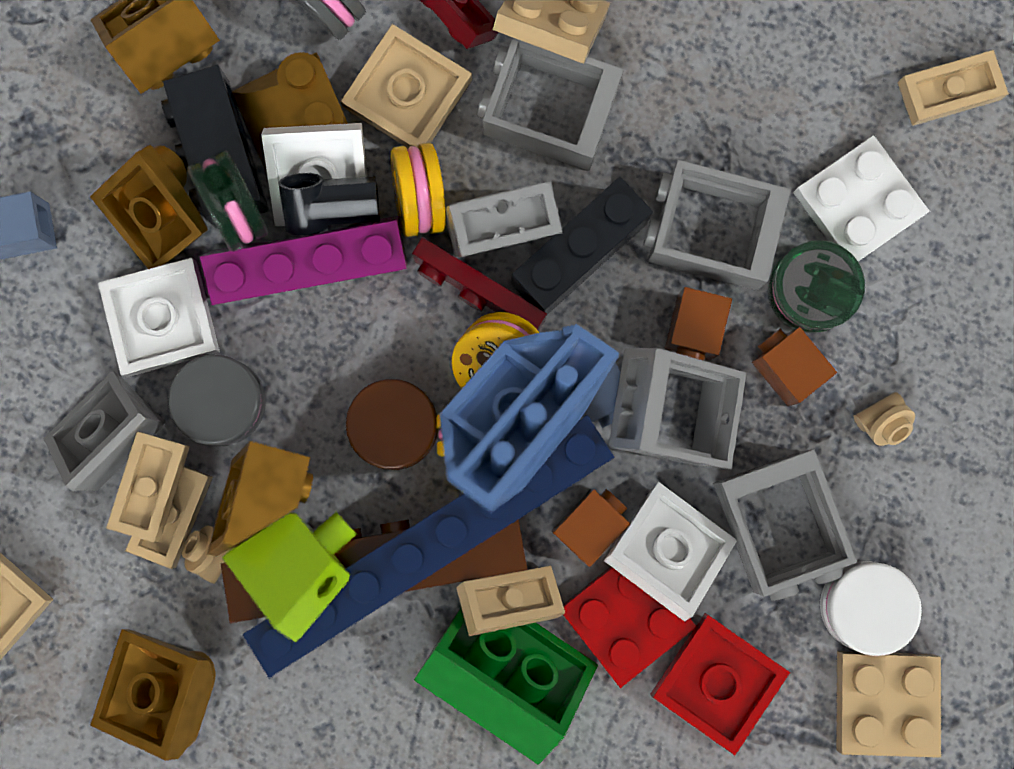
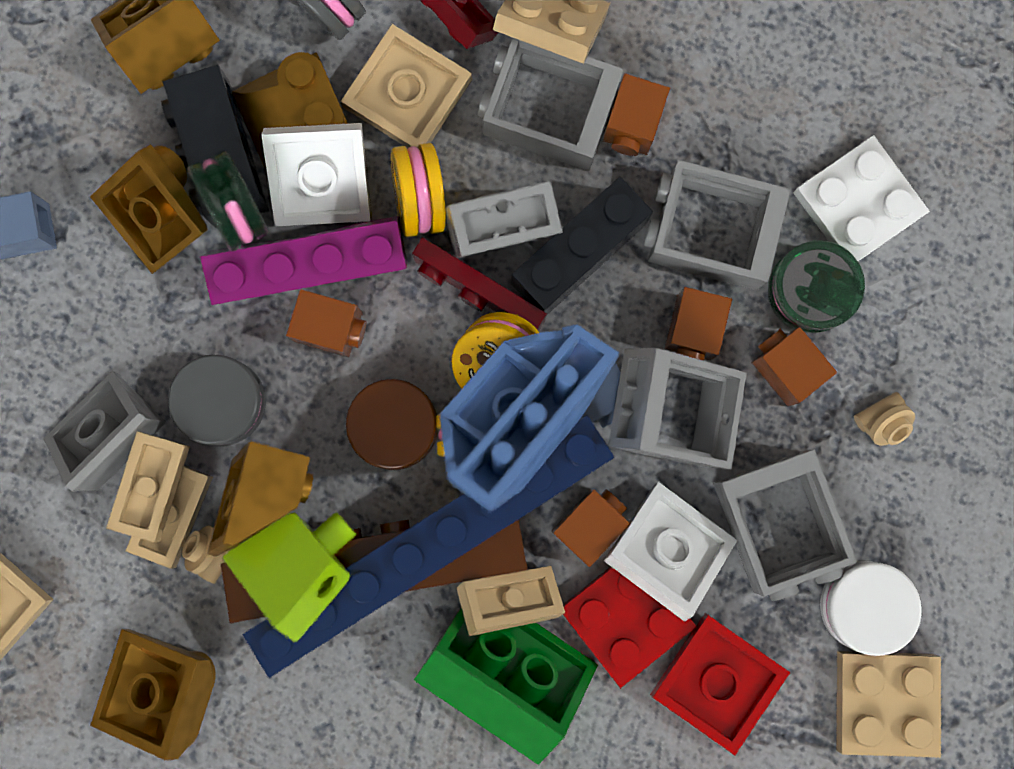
(158, 317): white plate -> none
(316, 203): black piece -> none
(326, 323): none -> dark orange brick
(635, 115): none -> dark orange brick
(953, 87): tan plate -> none

